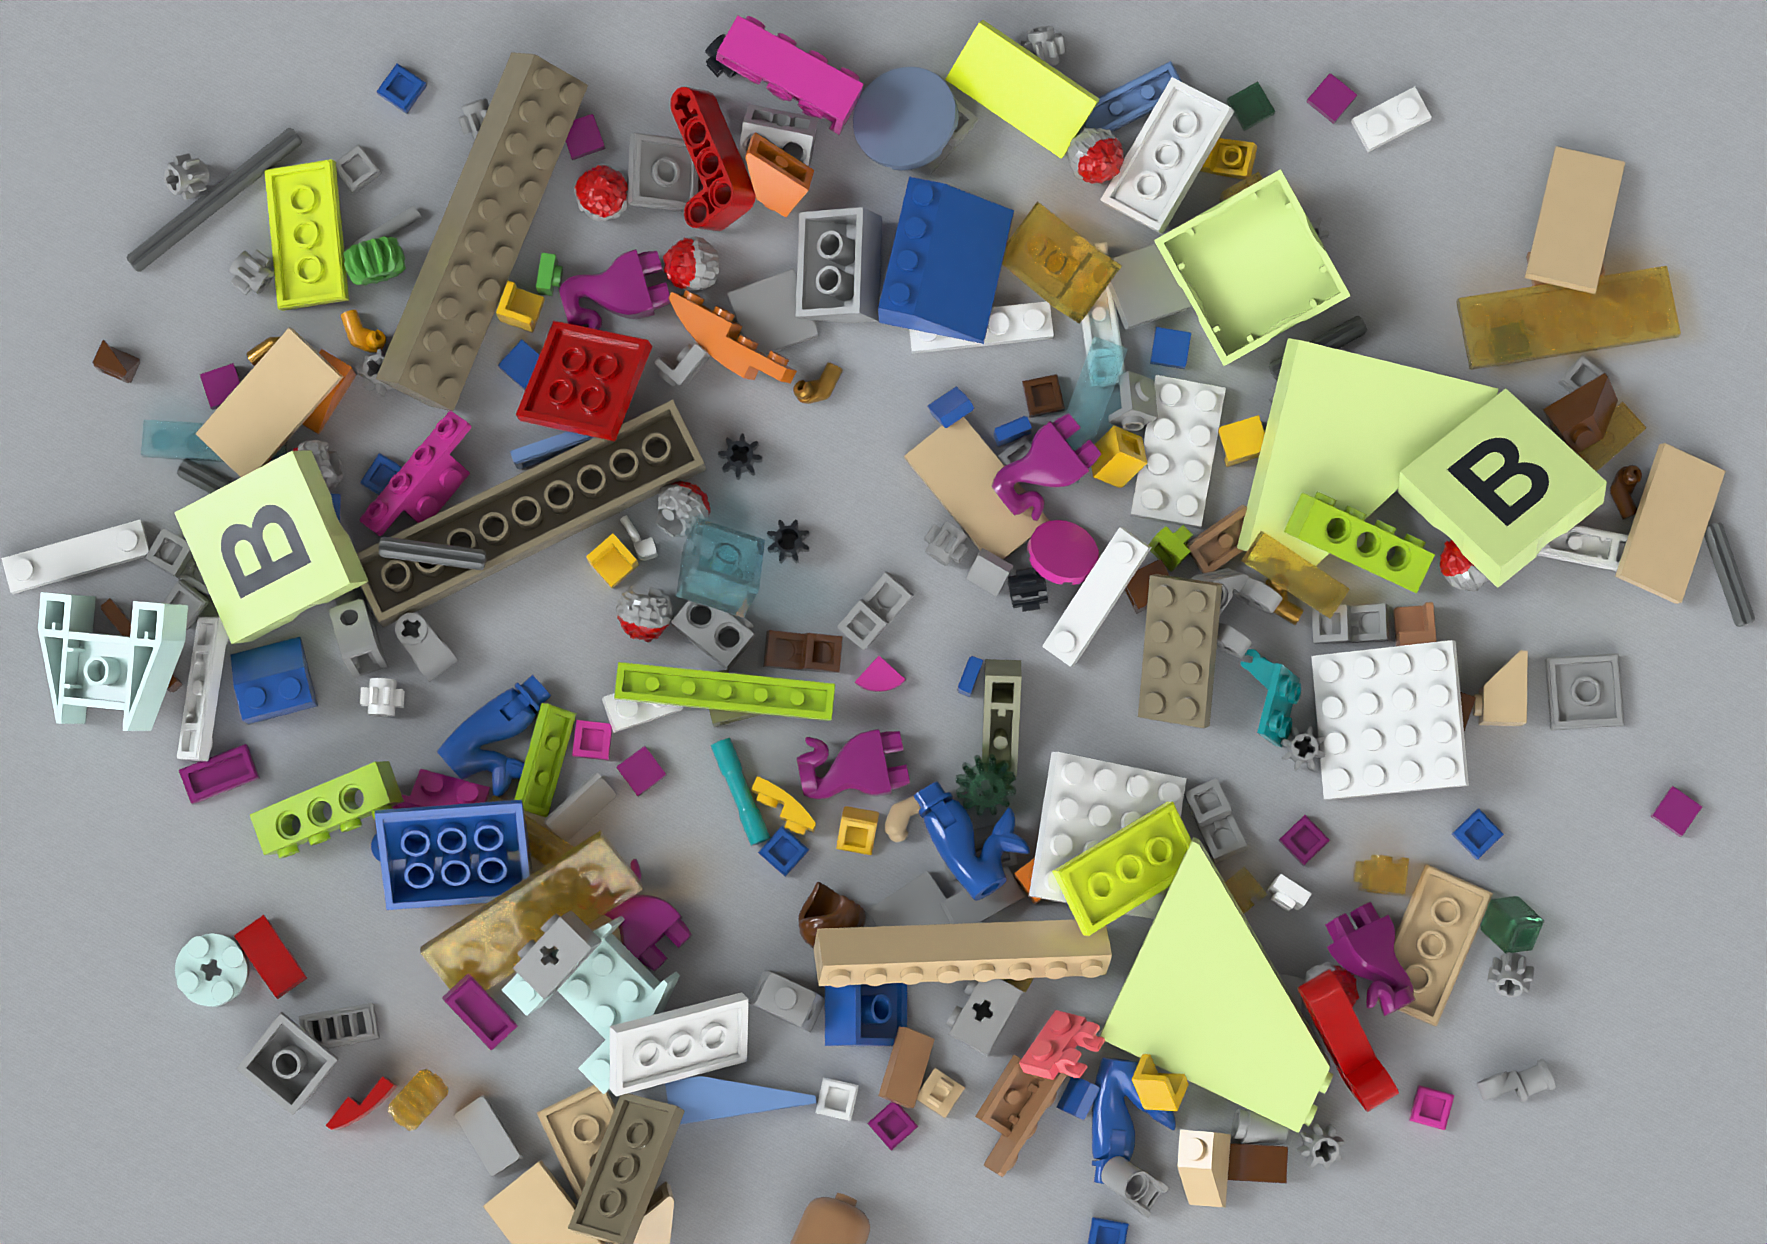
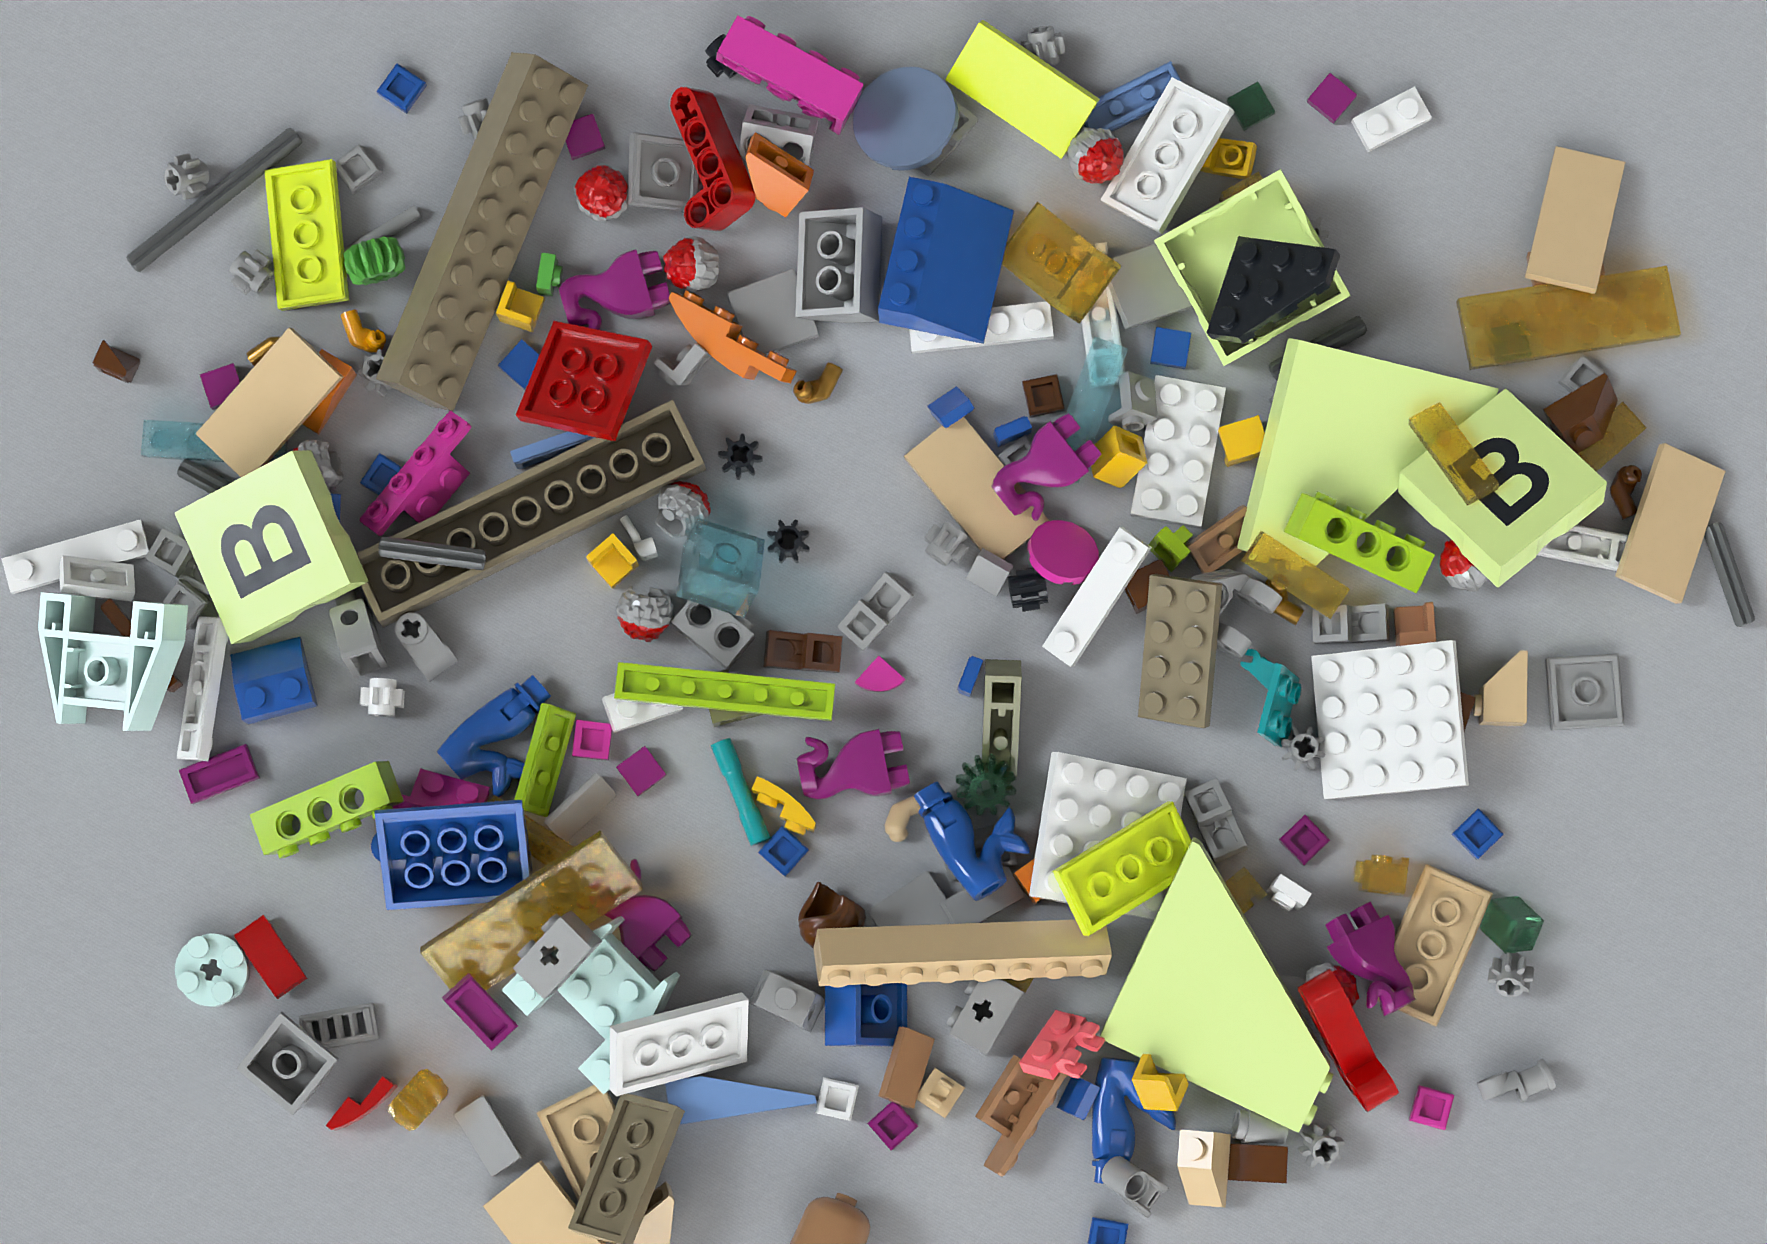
(97, 578): none -> white plate
(857, 830): yellow slope -> none
(1267, 284): none -> black plate
(1453, 453): none -> clear yellow tile
(1676, 811): magenta tile -> none

